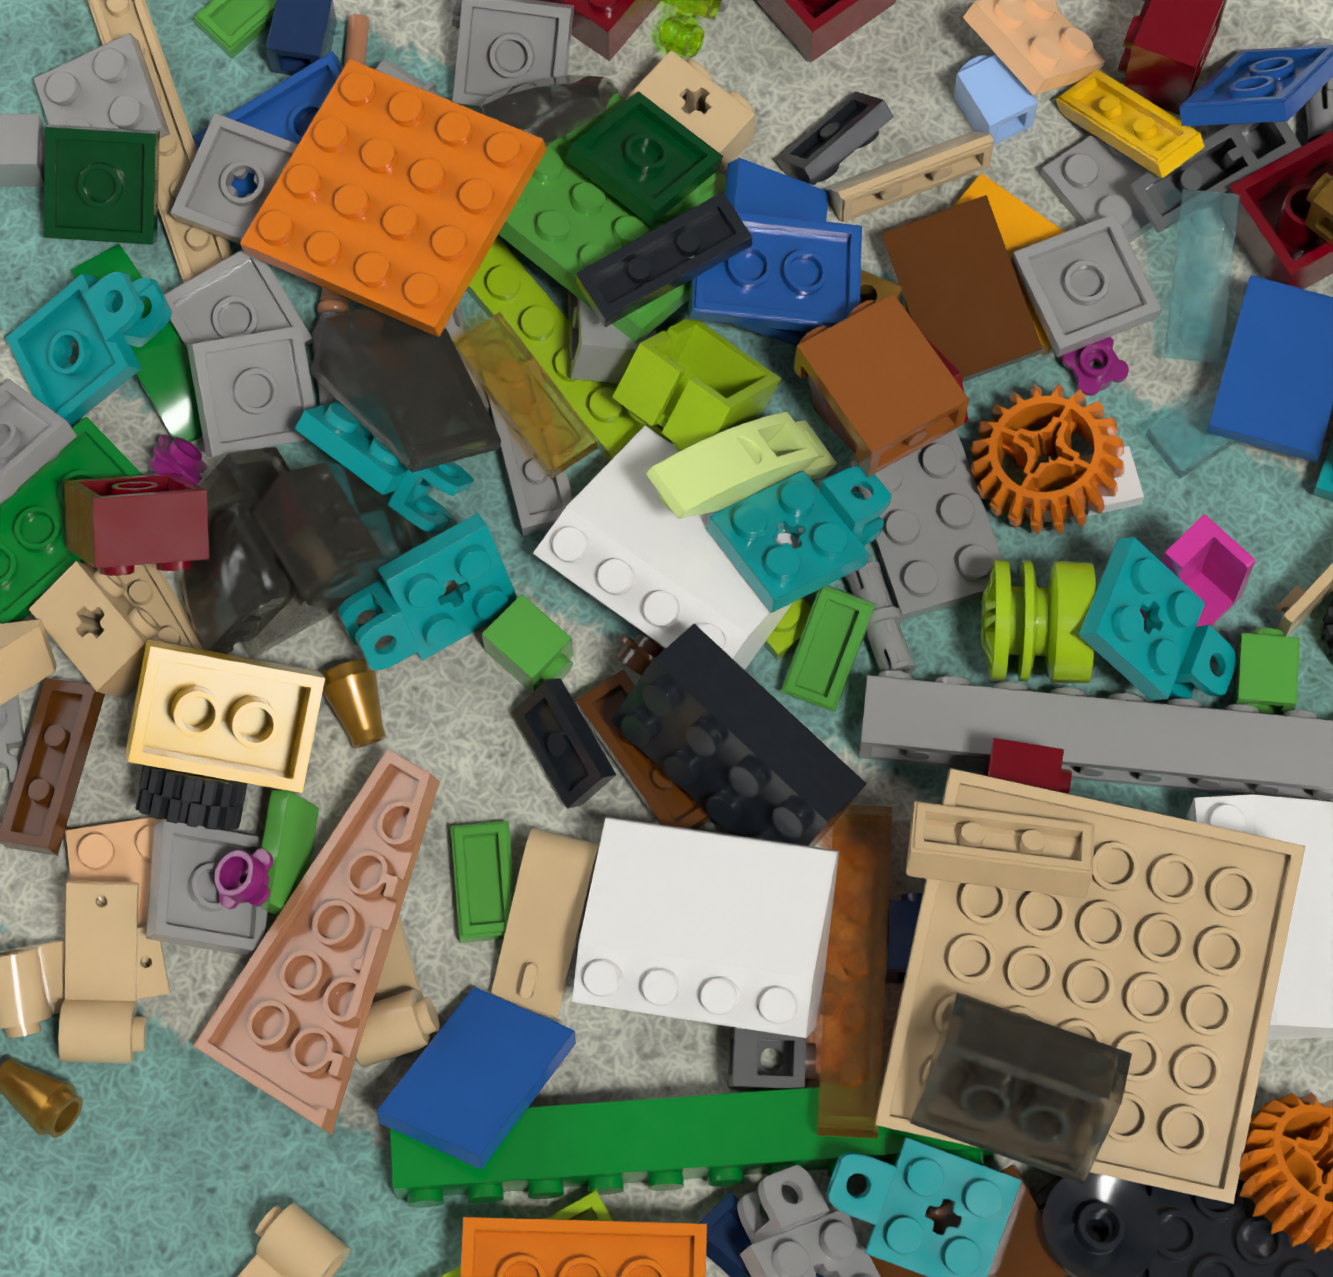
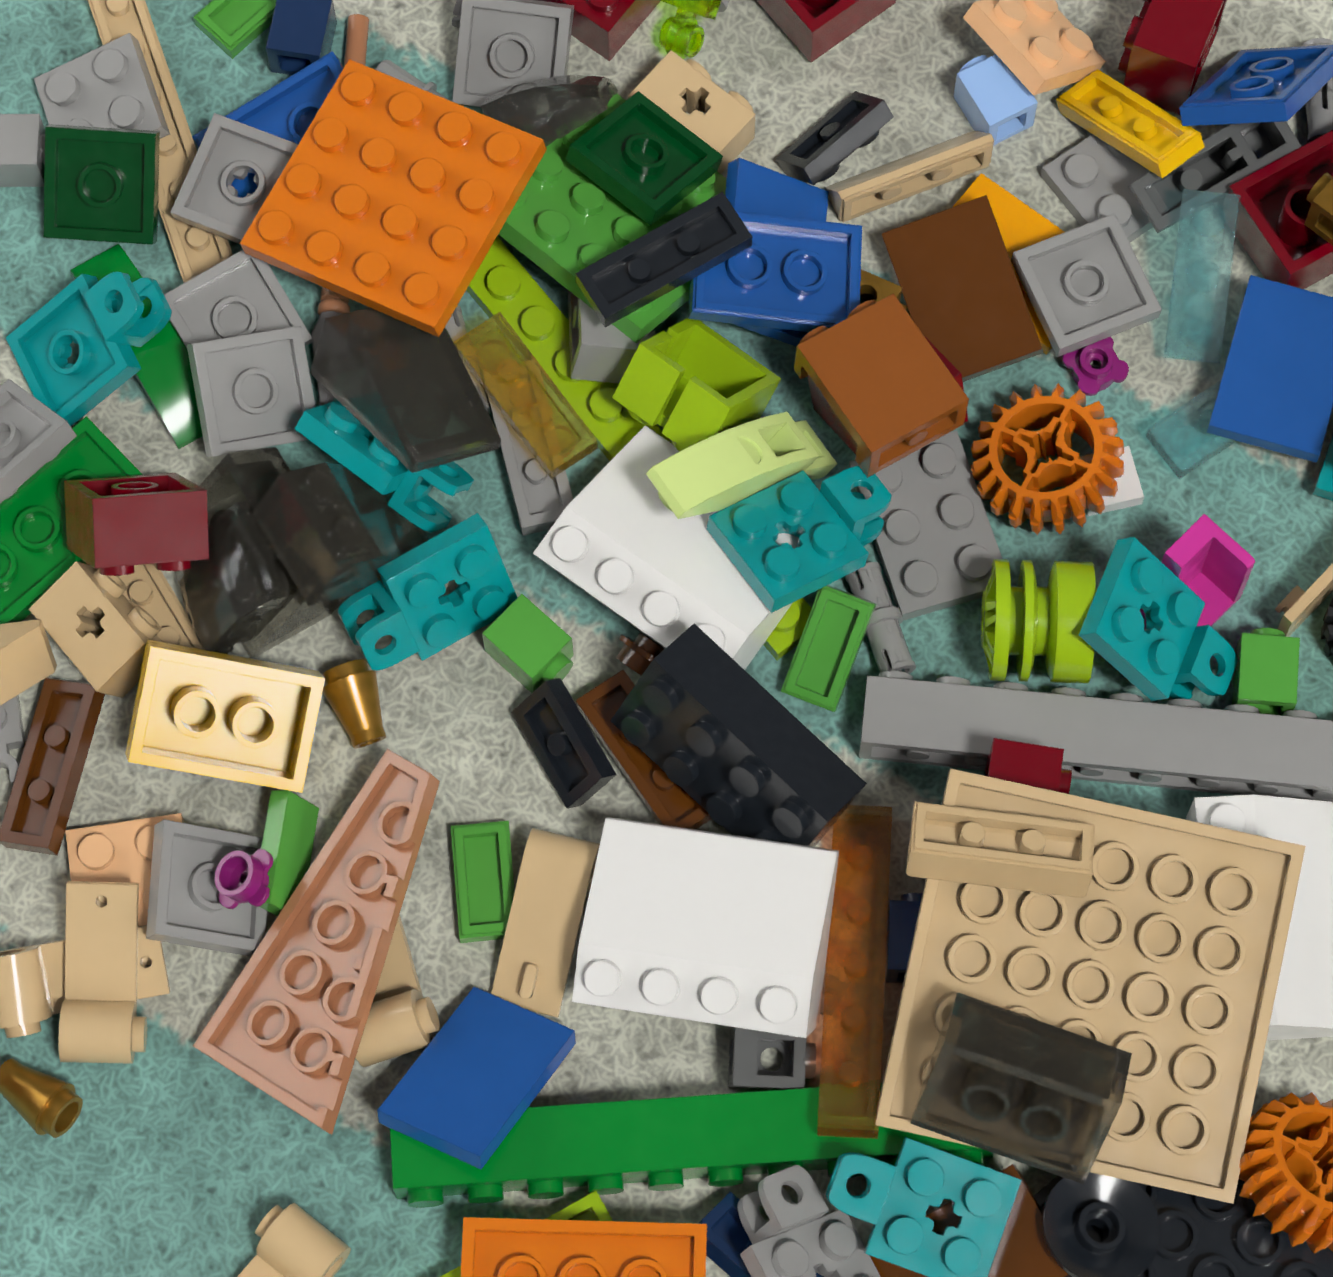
(178, 457): magenta plate -> none
(190, 798): black tyre -> none

